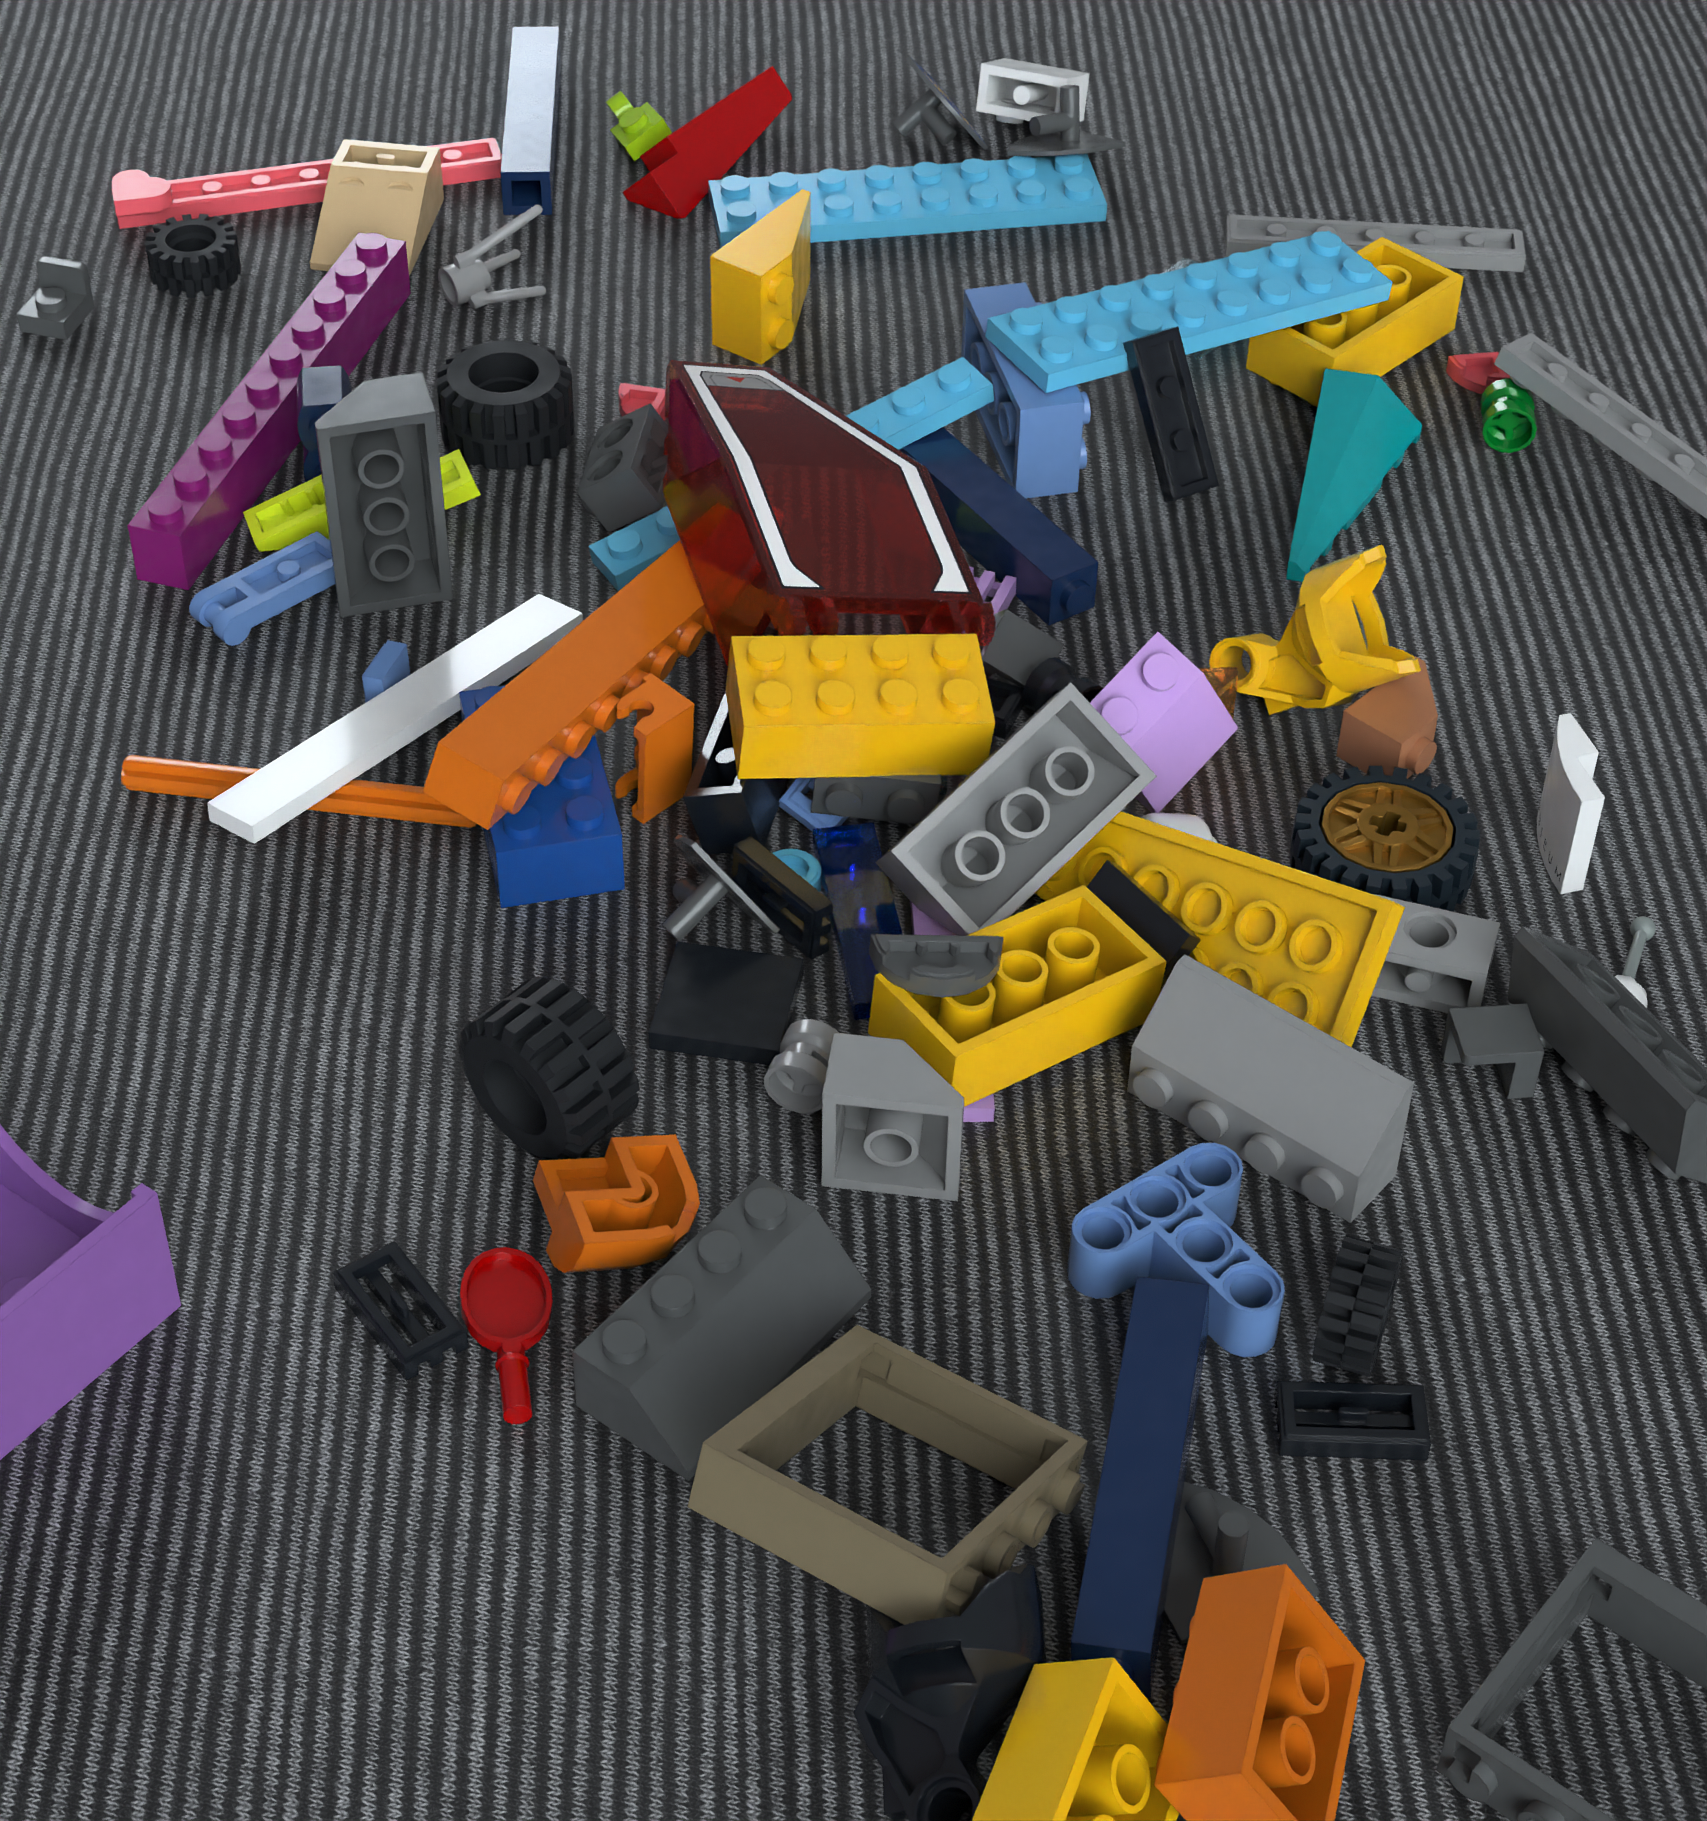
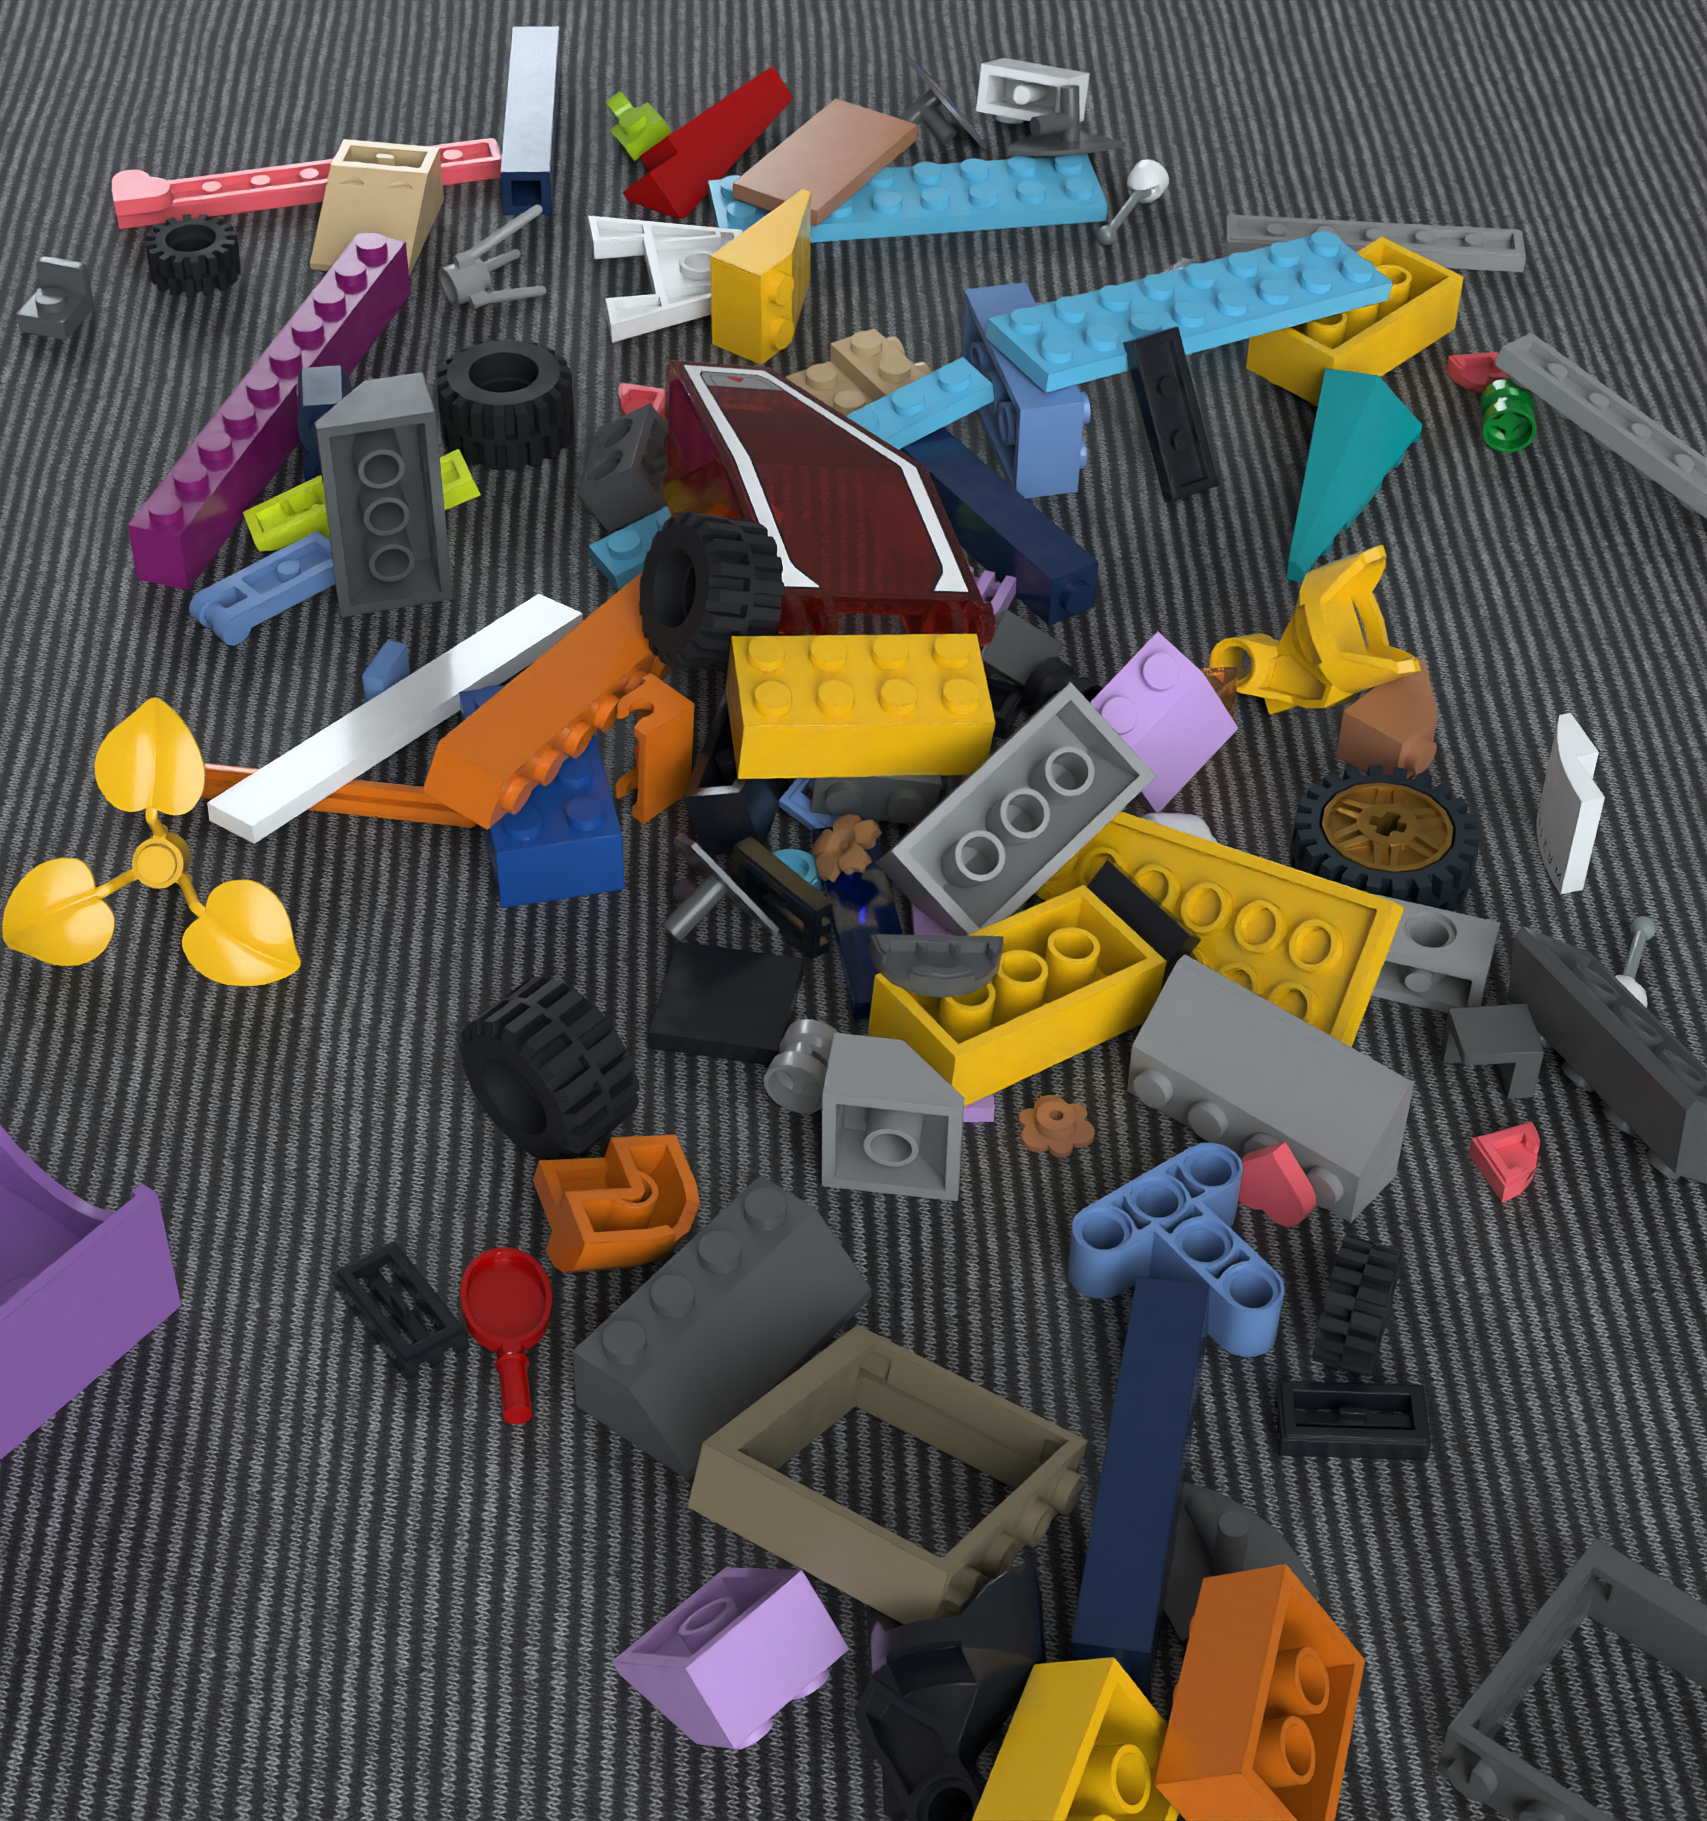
(61, 914): none -> yellow plant
(676, 265): none -> white wing
(706, 584): none -> black tyre
(735, 1655): none -> lavender slope
(828, 157): none -> nougat tile
(845, 847): none -> medium nougat plant
(860, 371): none -> tan plate
(1055, 1126): none -> nougat plant
(1140, 183): none -> hinge
(1276, 1185): none -> coral tile
(1507, 1158): none -> coral tile

